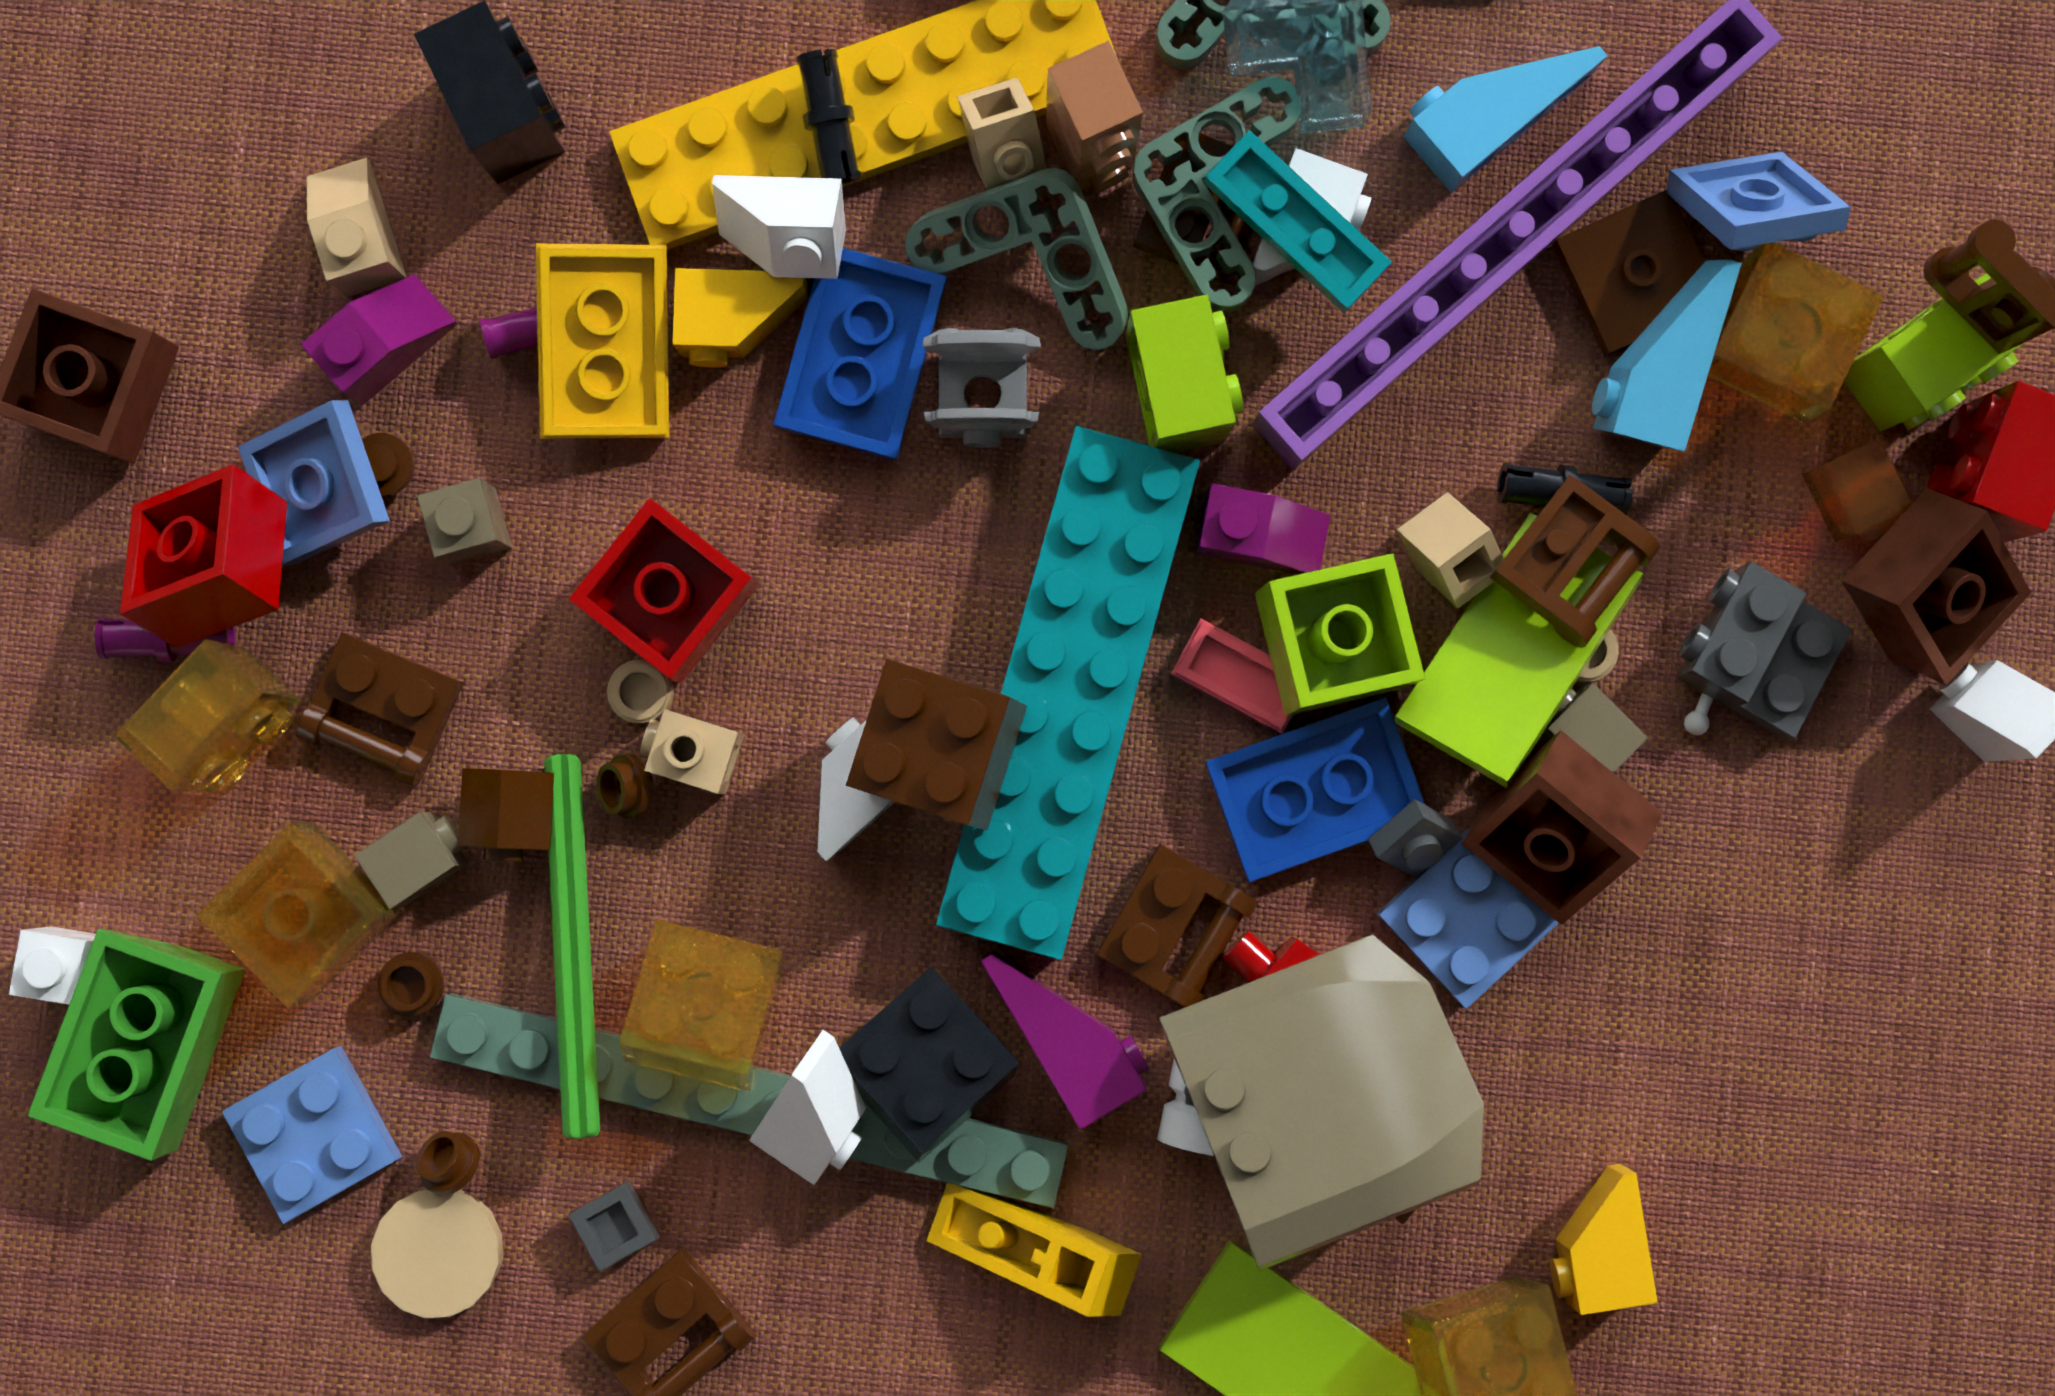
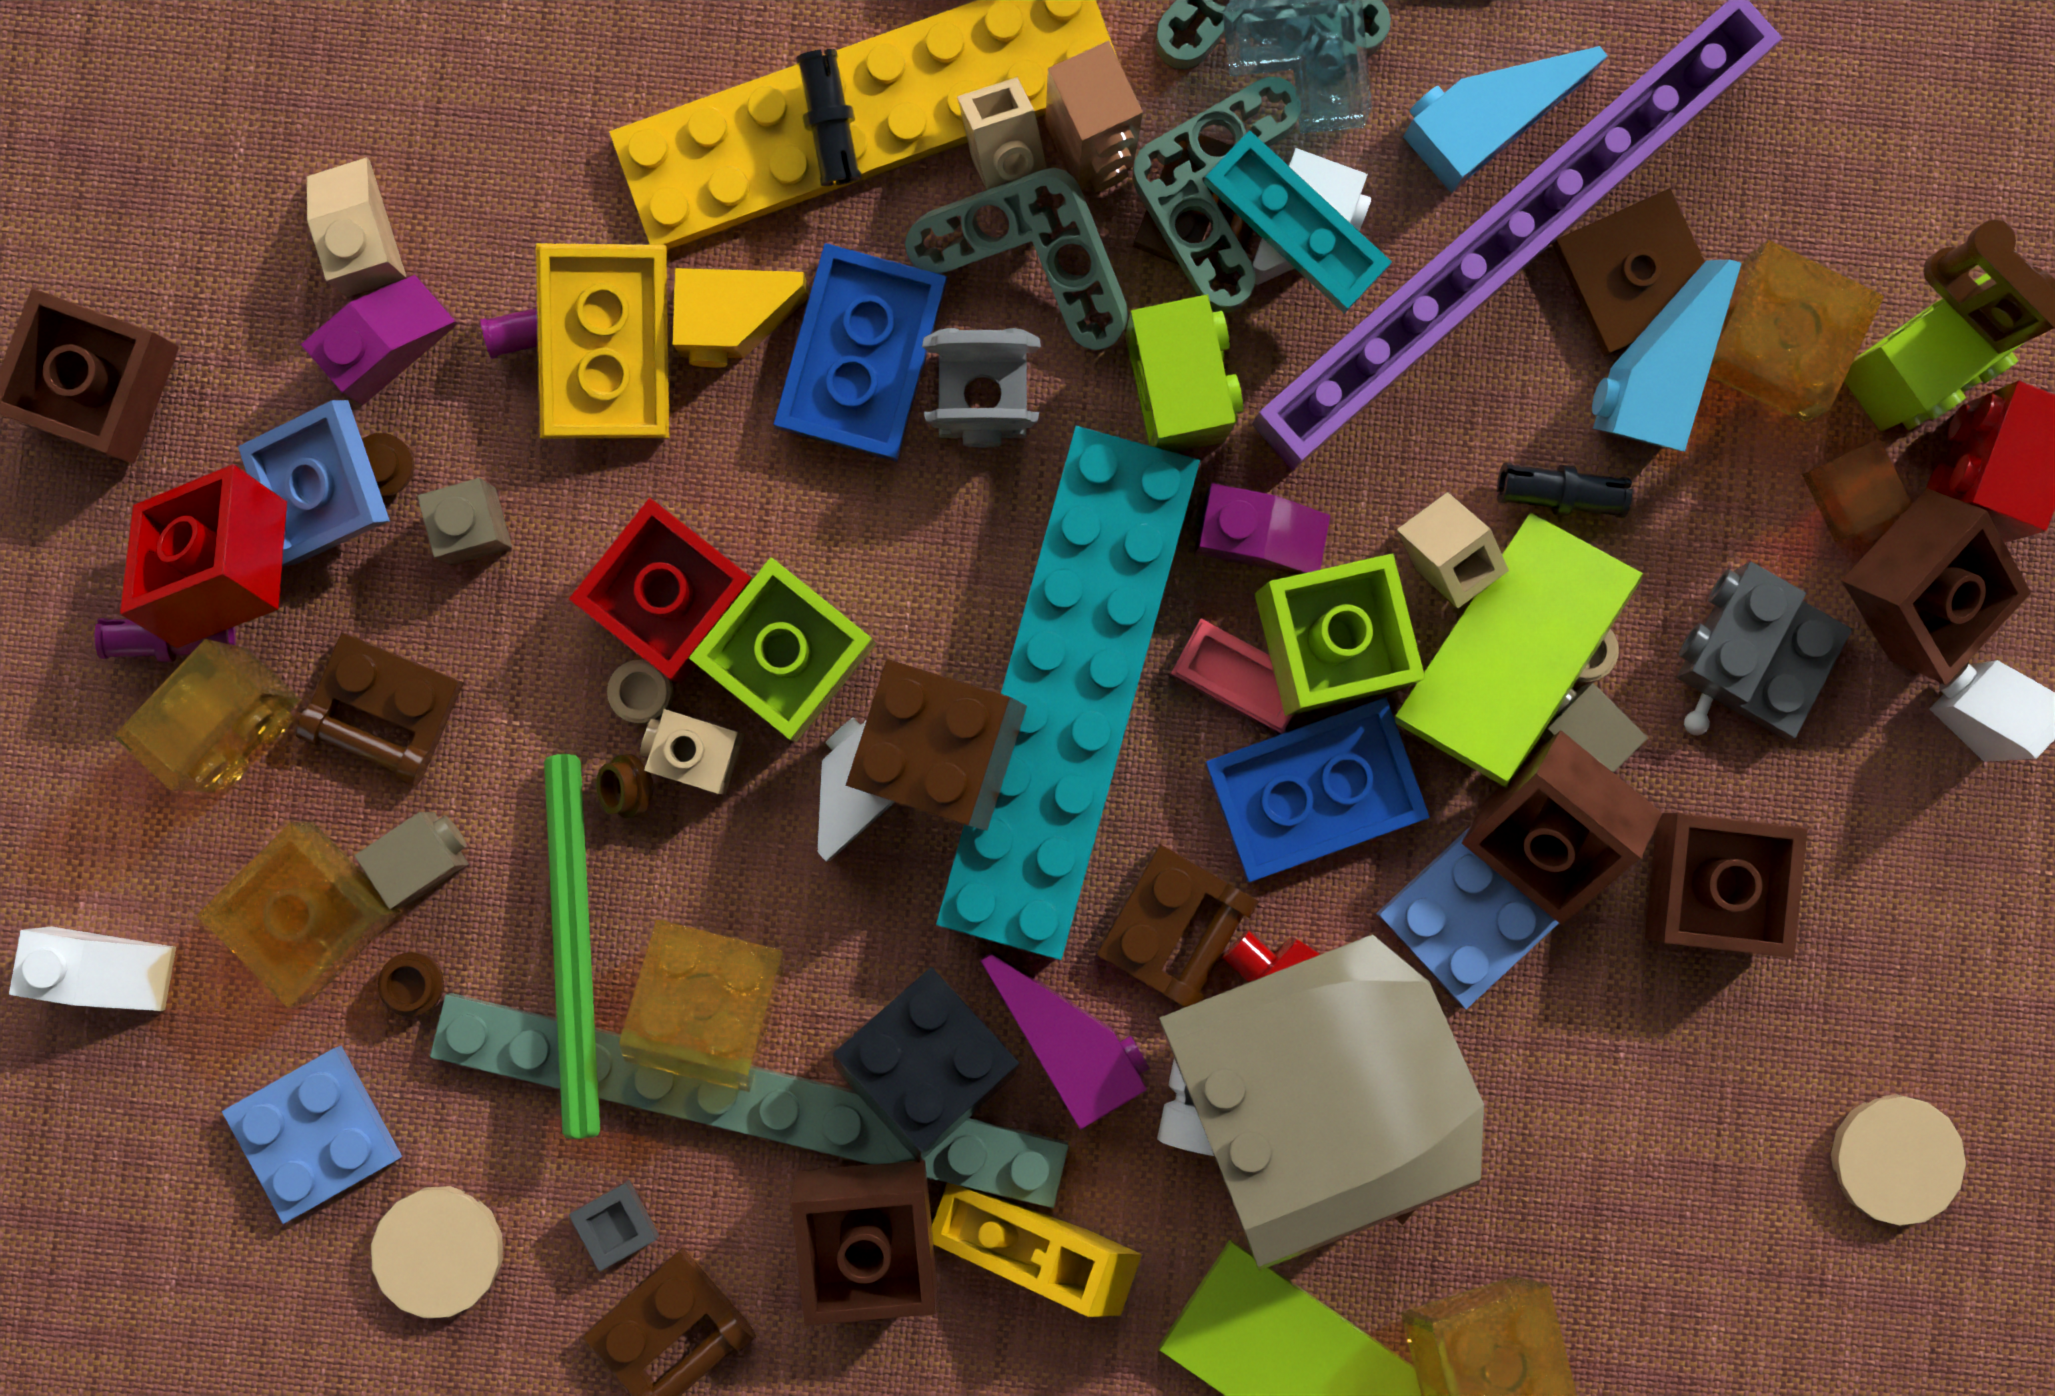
(136, 1043): bright green slope -> none
(447, 1162): reddish brown plate -> none
(493, 91): black brick -> none
(505, 812): reddish brown brick -> none
(782, 650): none -> lime brick
(783, 222): white slope -> none
(814, 1114): white slope -> none
(864, 1242): none -> copper brick
(1415, 838): dark grey plate -> none
(1559, 546): reddish brown plate -> none
(1605, 1248): yellow slope -> none
(1726, 884): none -> copper brick
(1757, 201): medium blue plate -> none
(1898, 1159): none -> tan tile

